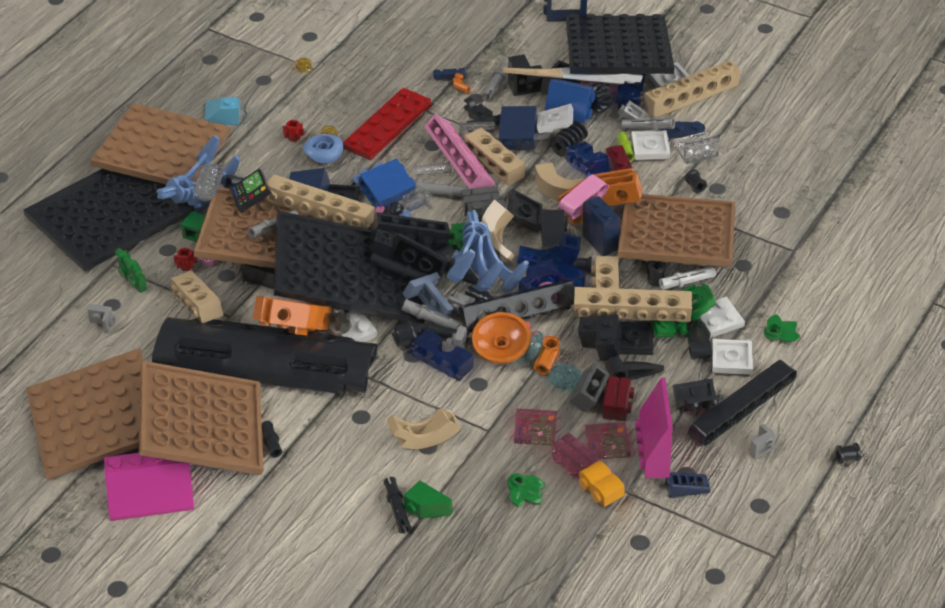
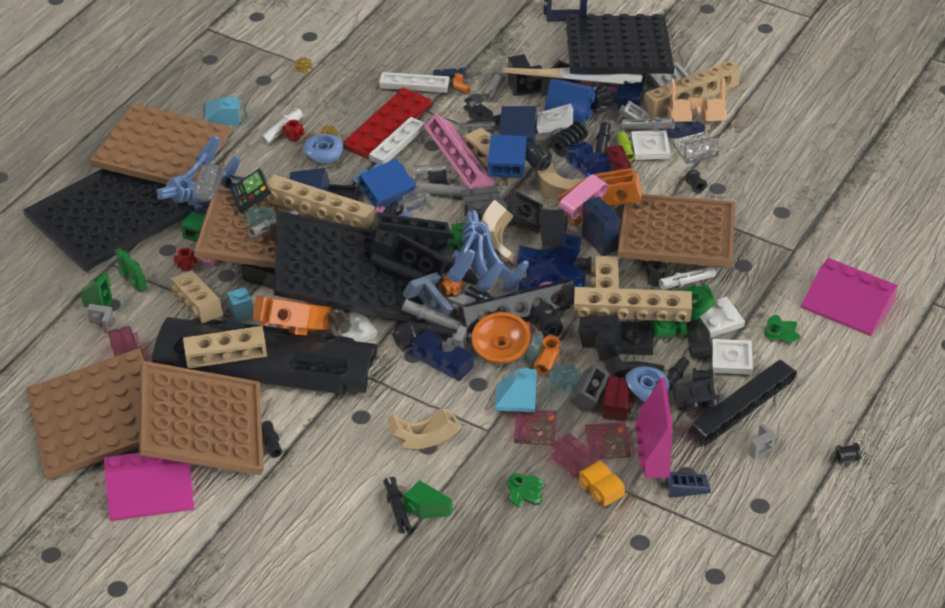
(97, 291): none -> green slope
(123, 340): none -> clear pink brick
(225, 347): none -> tan brick
(240, 304): none -> medium azure brick
(253, 214): none -> clear light blue gear
(277, 129): none -> white pin
(397, 141): none -> white plate
(414, 82): none -> white plate
(438, 177): none -> black bush
(450, 287): none -> orange gear
(507, 156): none -> blue brick
(517, 391): none -> medium azure slope
(538, 156): none -> black head
(547, 320): none -> black wheel
(603, 137): none -> black pin
(643, 381): none -> medium blue hat
(676, 372): none -> black axle
(698, 375): none -> black bush
(711, 109): none -> light nougat piece
(850, 296): none -> dark pink slope

